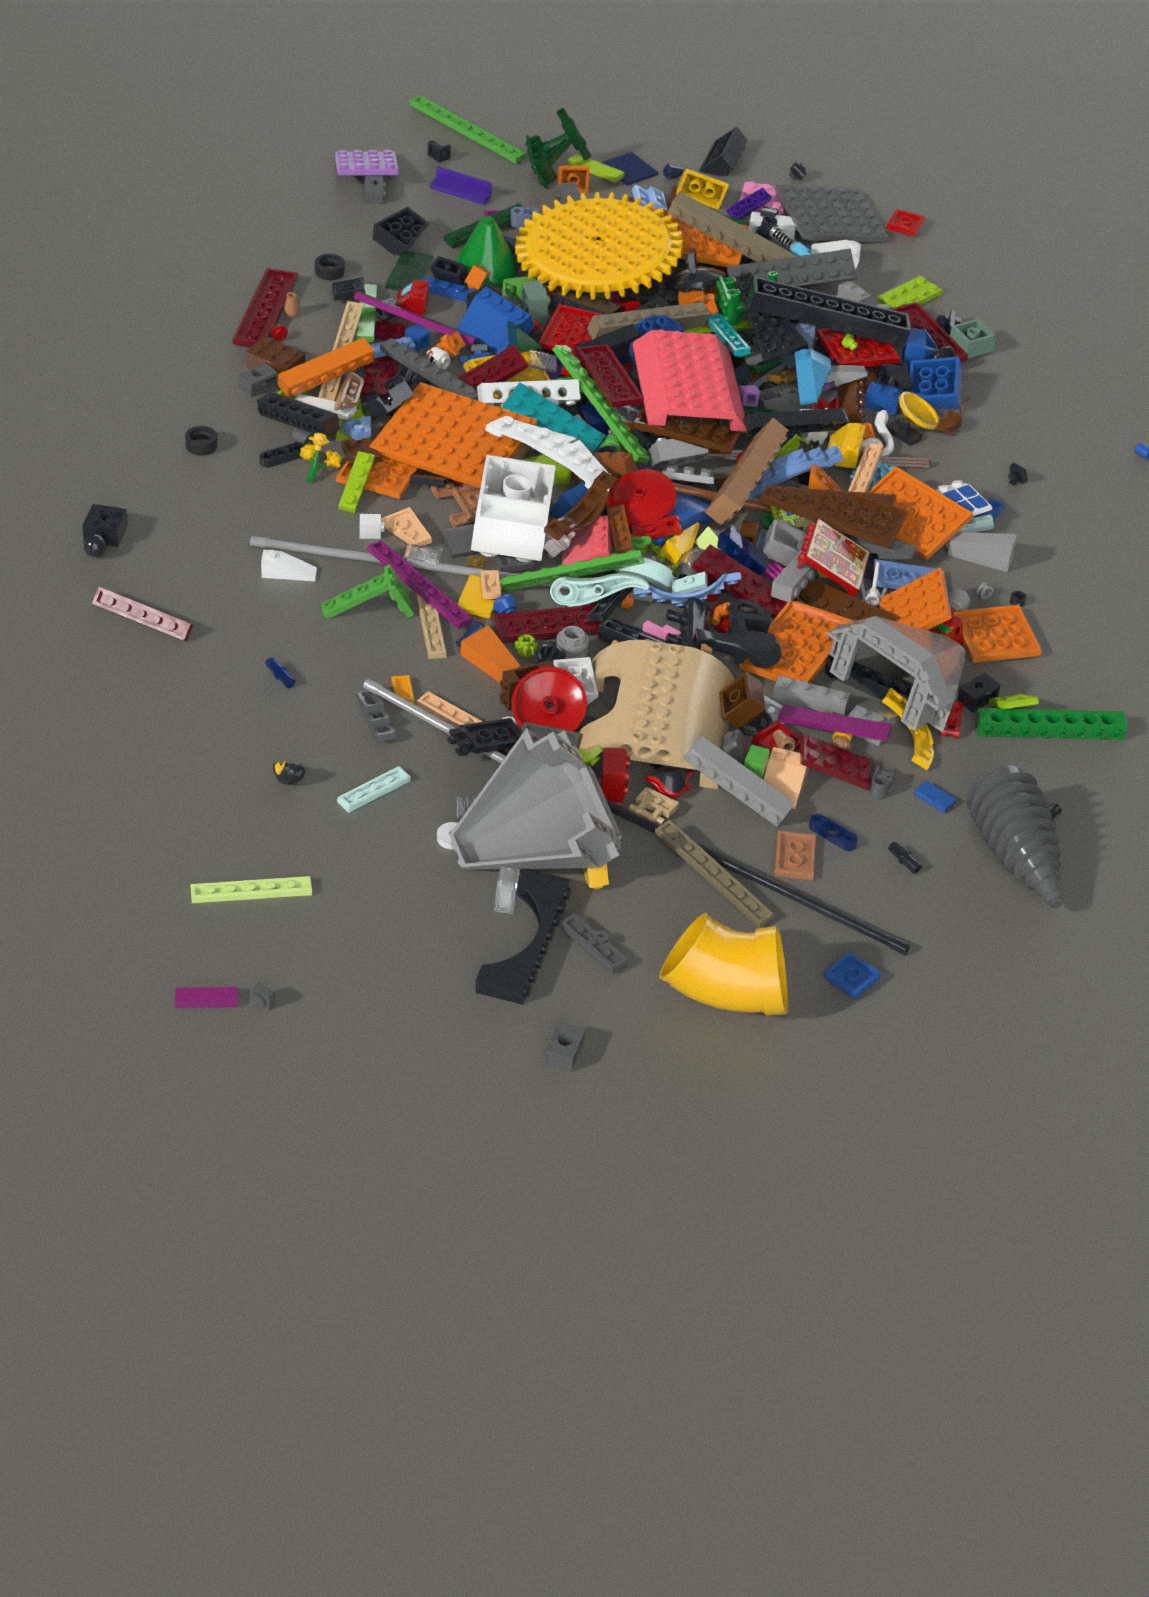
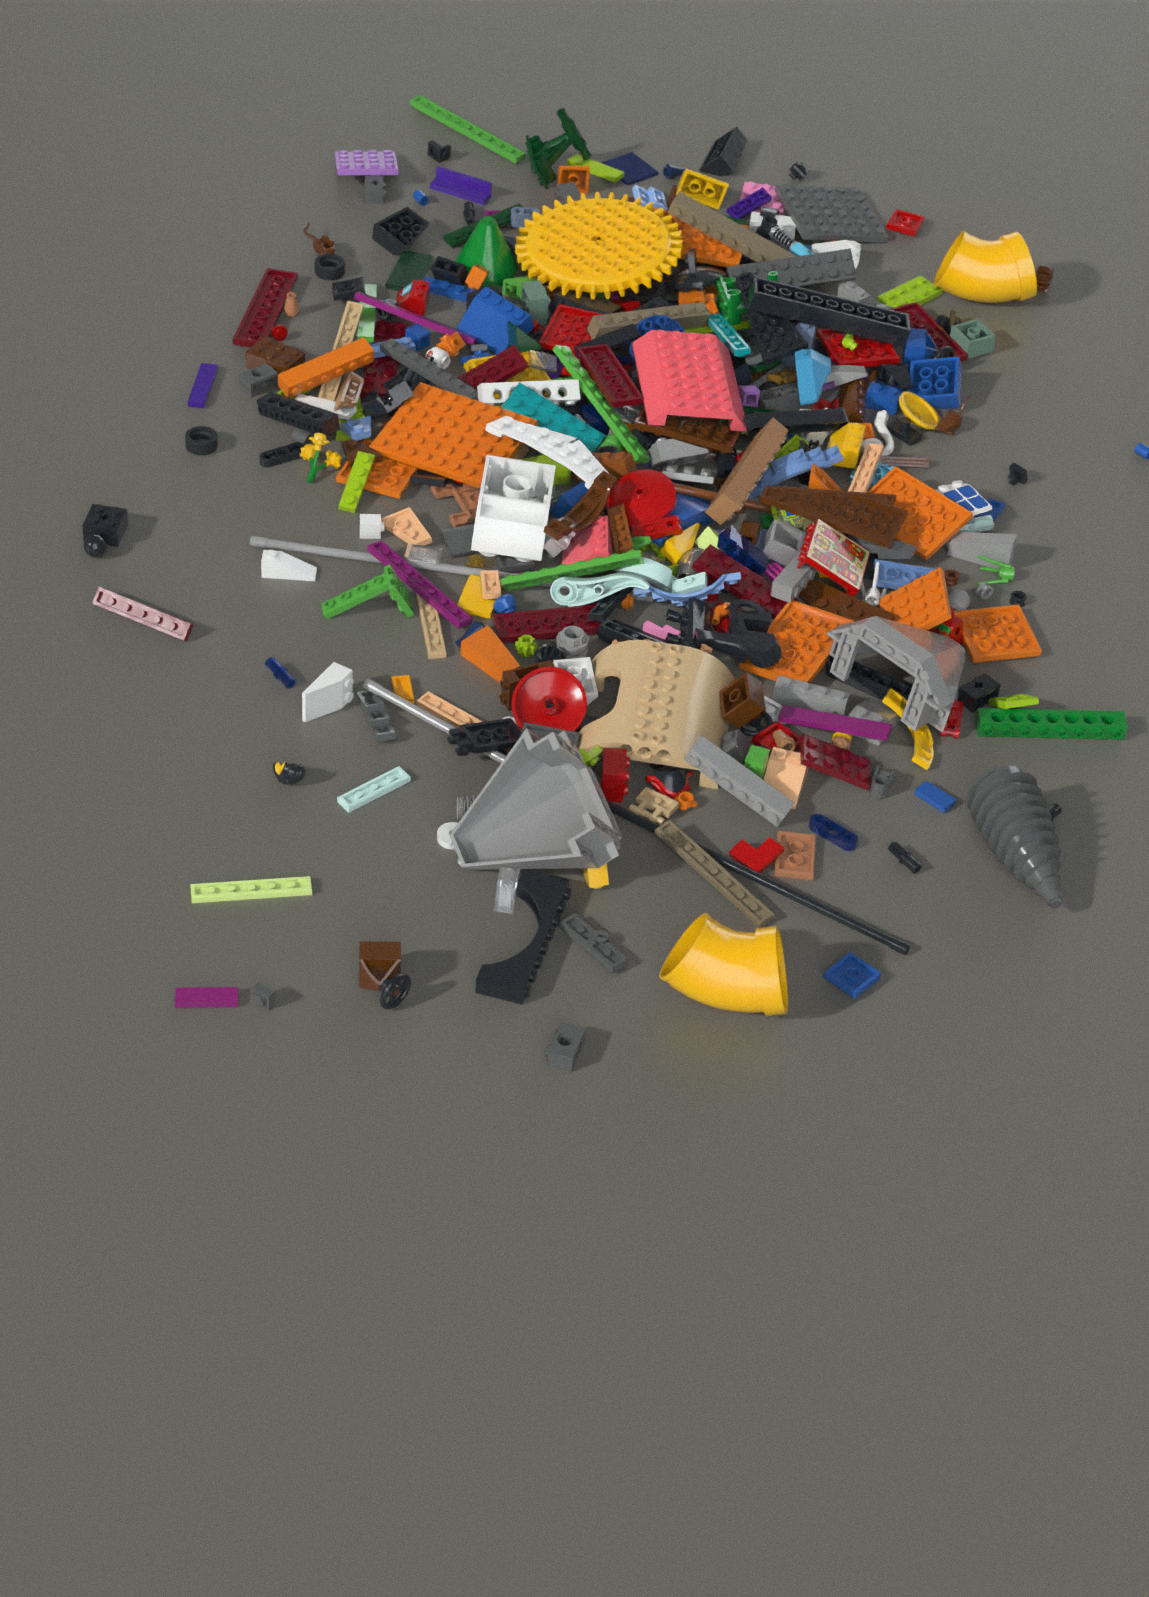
(202, 385): none -> dark purple tile
(321, 245): none -> reddish brown animal
(328, 692): none -> white slope
(382, 971): none -> reddish brown piece
(420, 197): none -> blue hinge
(469, 212): none -> black axle
(685, 800): none -> orange plate
(726, 463): none -> black piece
(758, 858): none -> red tile
(951, 577): none -> copper bush
(988, 269): none -> yellow cylinder
(1005, 572): none -> bright green plant
(1044, 278): none -> reddish brown gear

